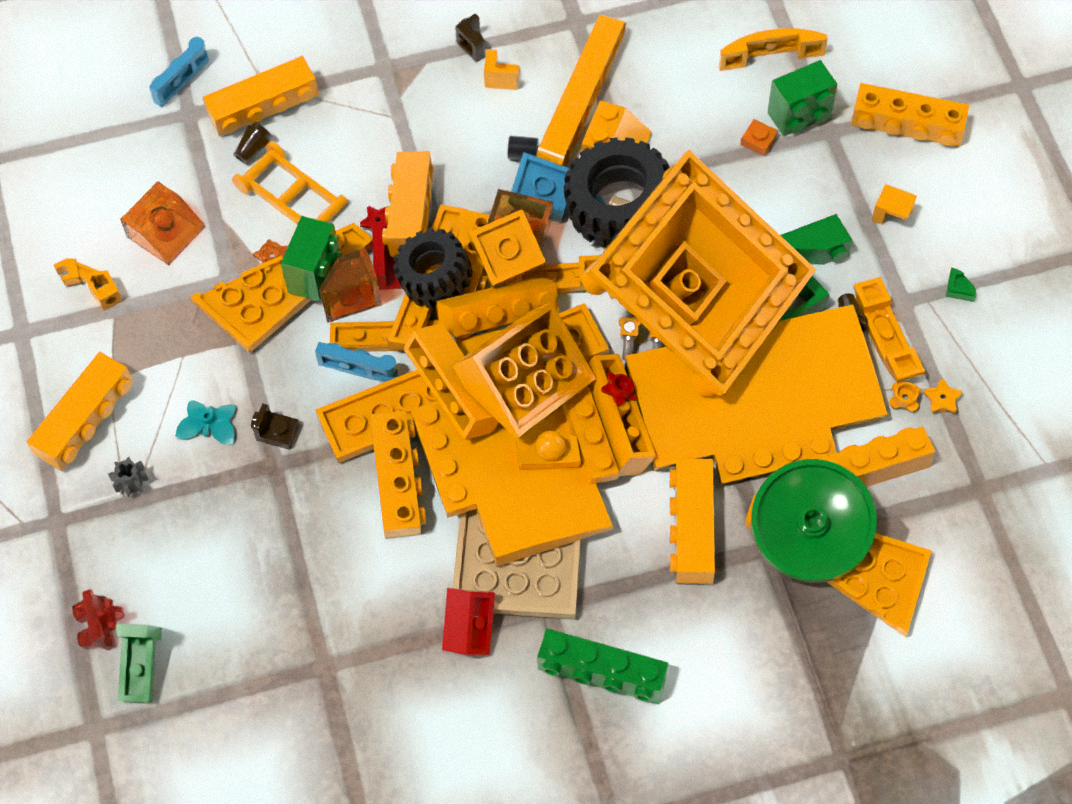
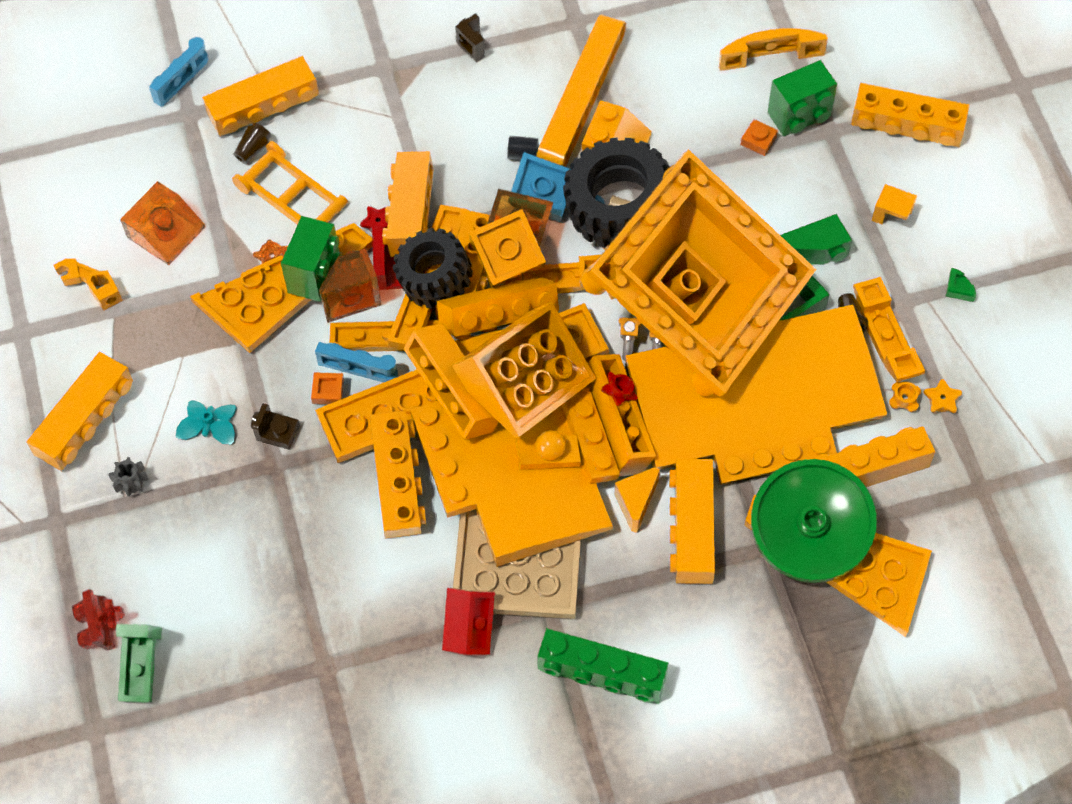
(327, 387): none -> orange plate
(498, 74): light orange panel -> none
(635, 495): none -> light orange slope

